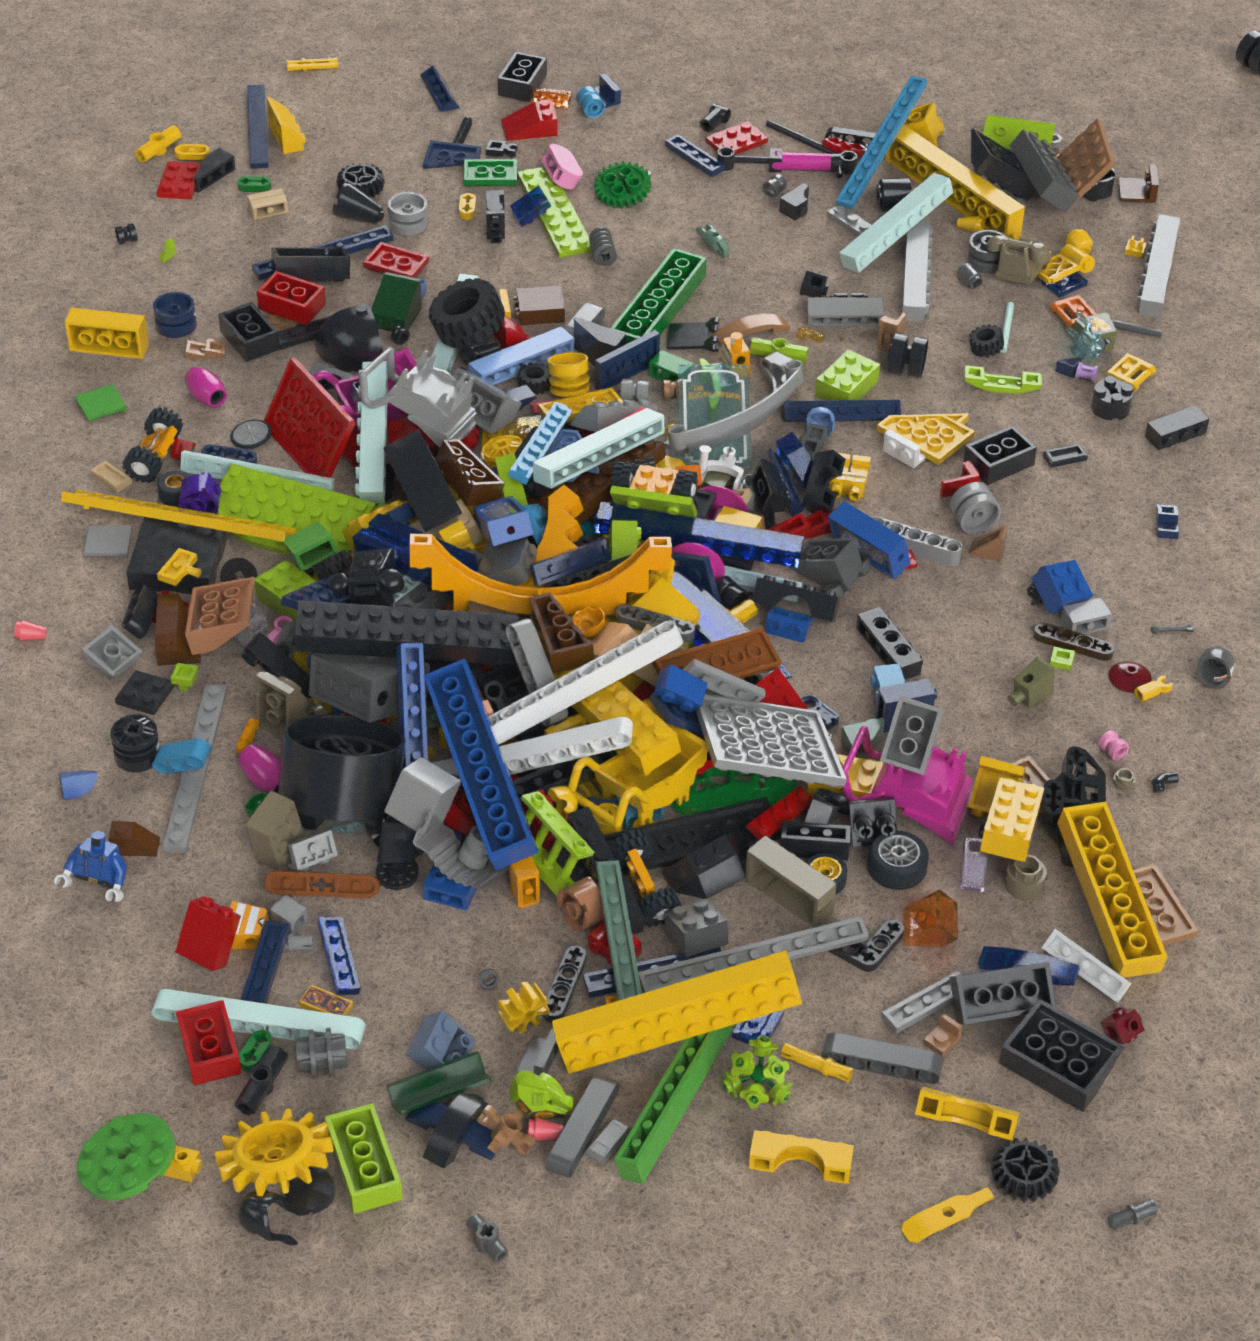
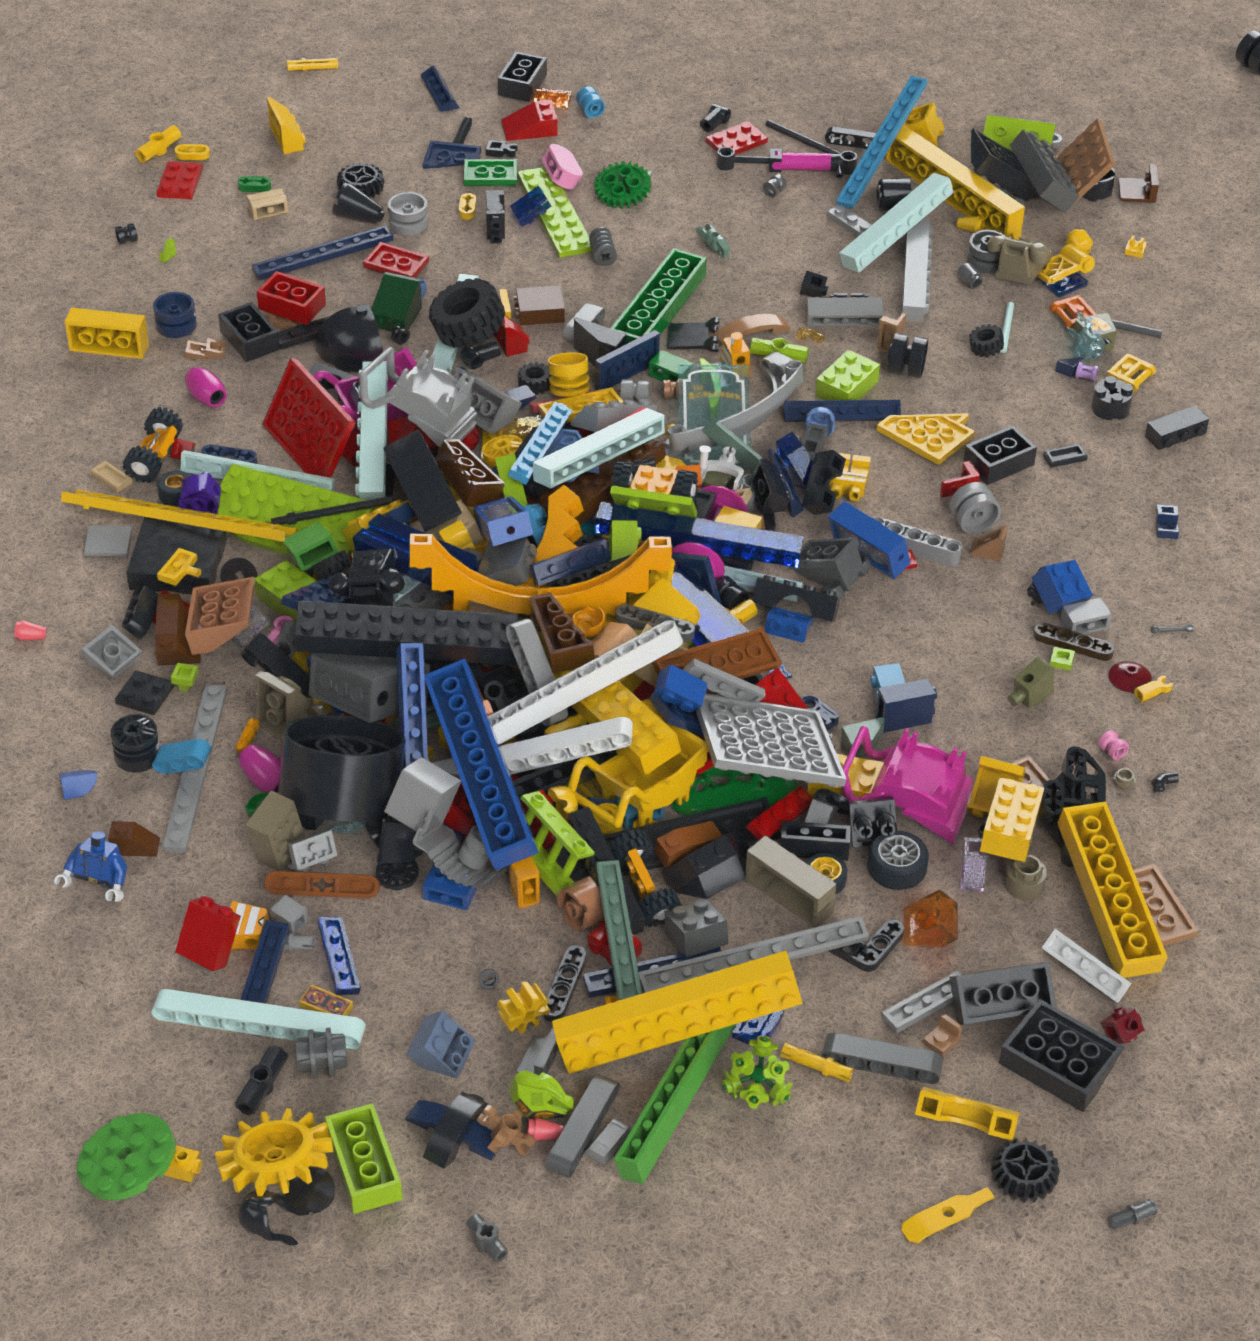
(100, 402): bright green piece -> none
(208, 1042): red slope -> none
(214, 167): black slope -> none
(251, 434): light grey wheel -> none
(252, 1049): green beam -> none
(257, 126): dark blue tile -> none
(292, 518): none -> black bar
(311, 263): black piece -> none
(437, 1083): dark green panel -> none
(507, 362): light blue brick -> none
(608, 91): dark blue panel -> none
(683, 841): none -> dark orange slope
(695, 155): dark blue plate -> none
(726, 438): none -> sand green slope
(773, 1149): yellow arch -> none
(795, 202): black arch -> none
(809, 526): red slope -> none
(840, 146): red tile -> none
(889, 642): black brick -> none
(902, 449): white bracket -> none
(912, 735): light grey brick -> none
(994, 958): clear blue slope -> none
(1004, 384): lime slope -> none
(1157, 265): brick -> none
(1213, 664): dark grey piece -> none

